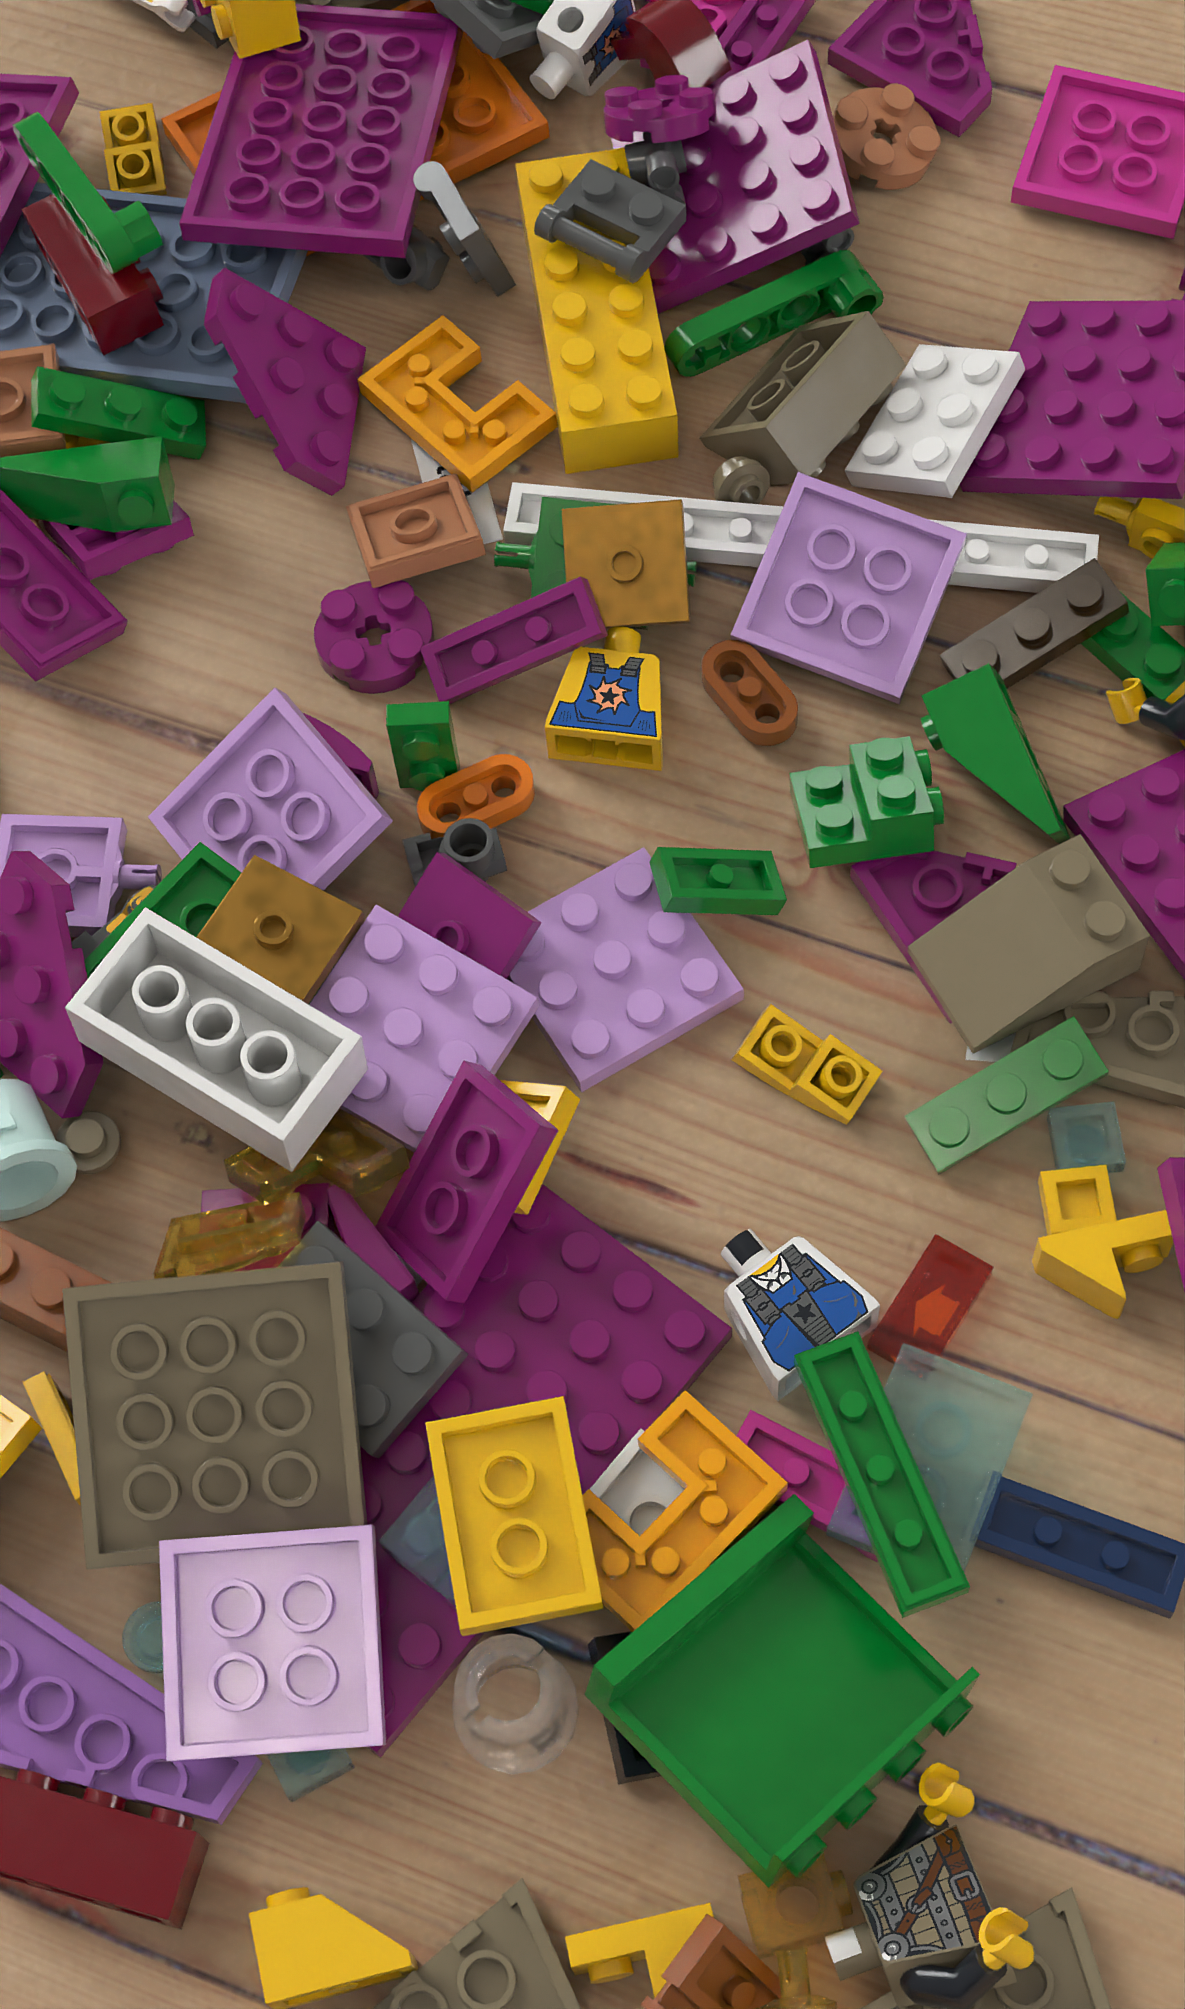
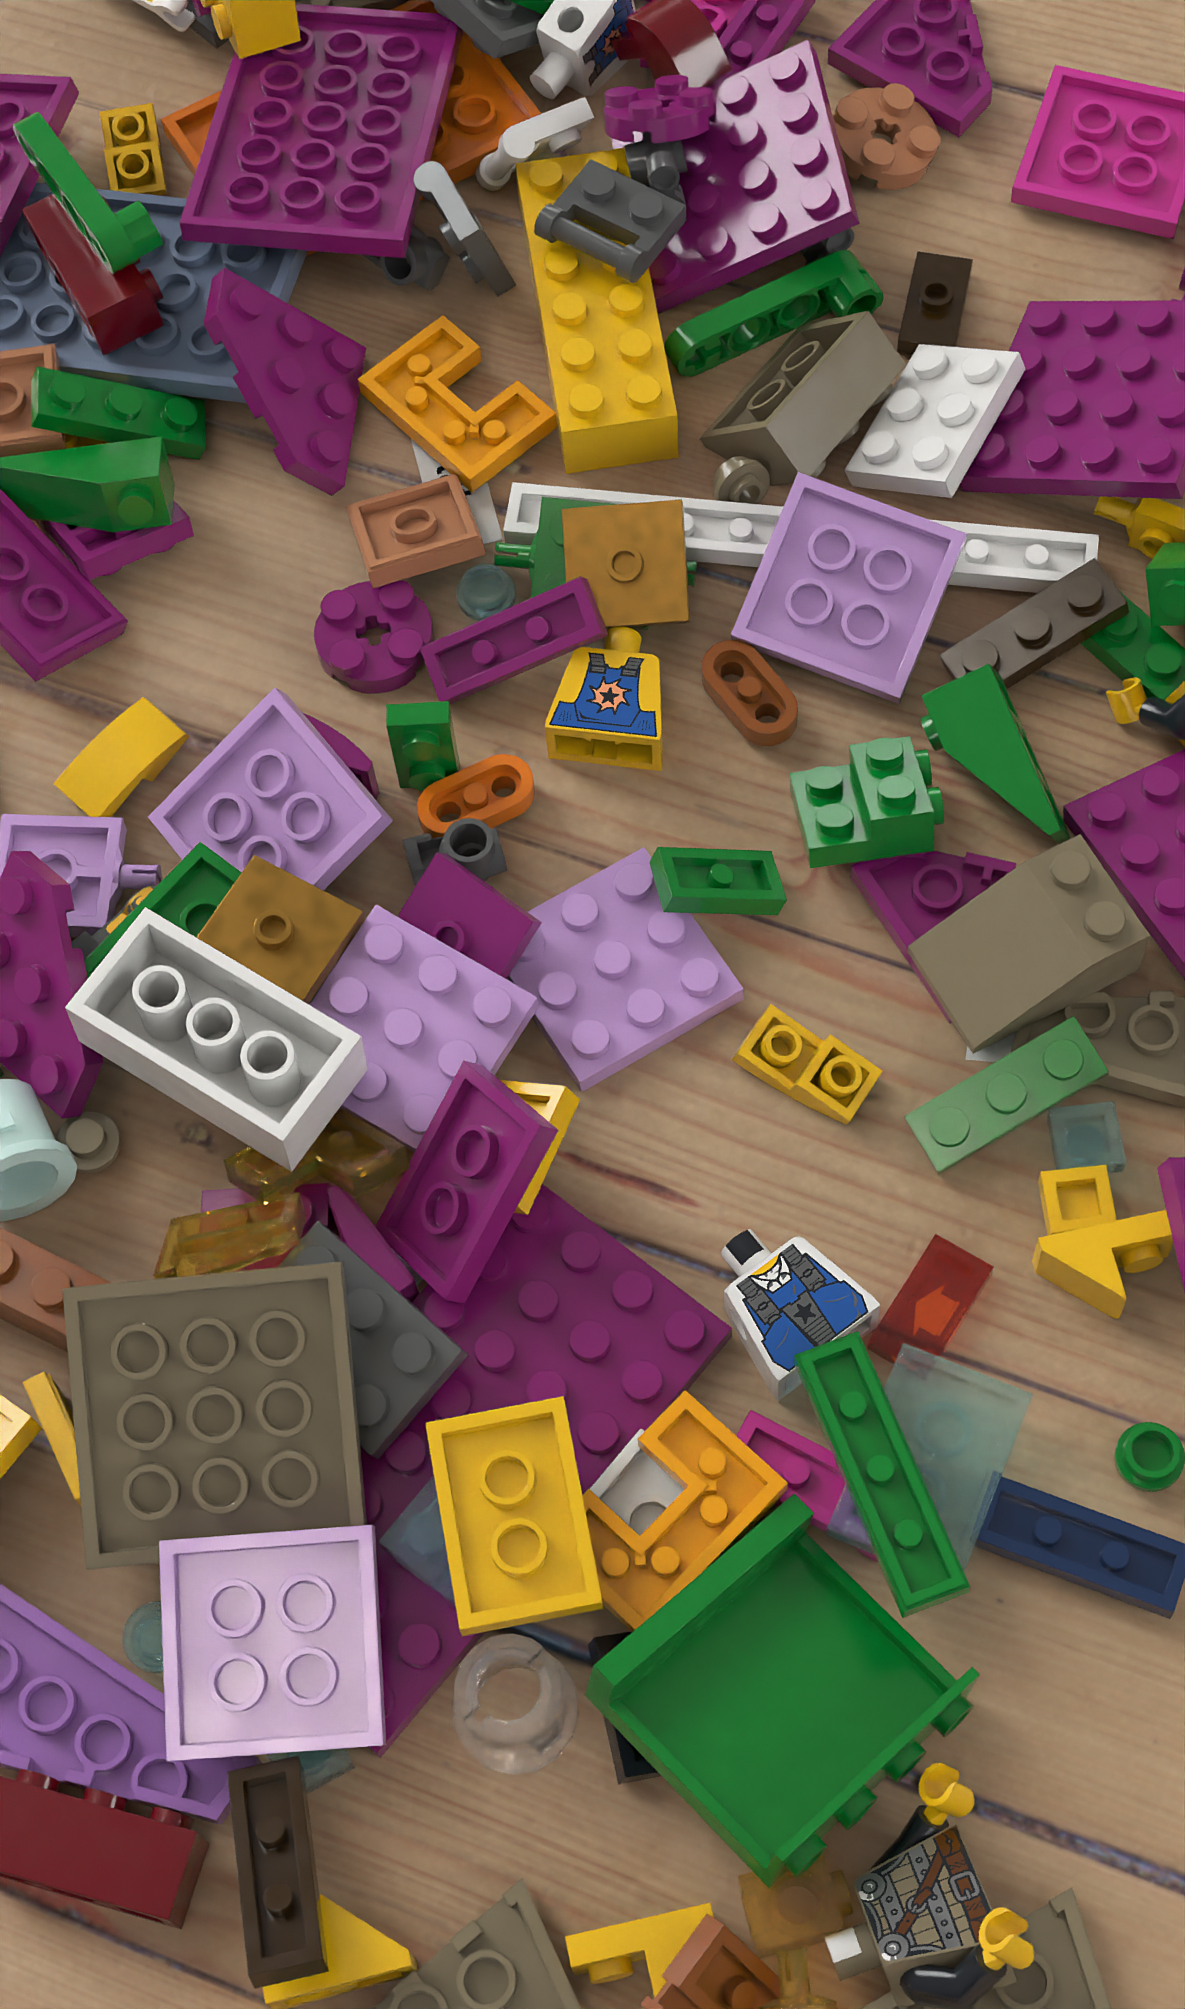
(119, 757): none -> yellow slope
(277, 1872): none -> dark brown plate
(485, 591): none -> clear light blue plate
(534, 140): none -> white plate
(934, 301): none -> dark brown plate
(1149, 1457): none -> green plate

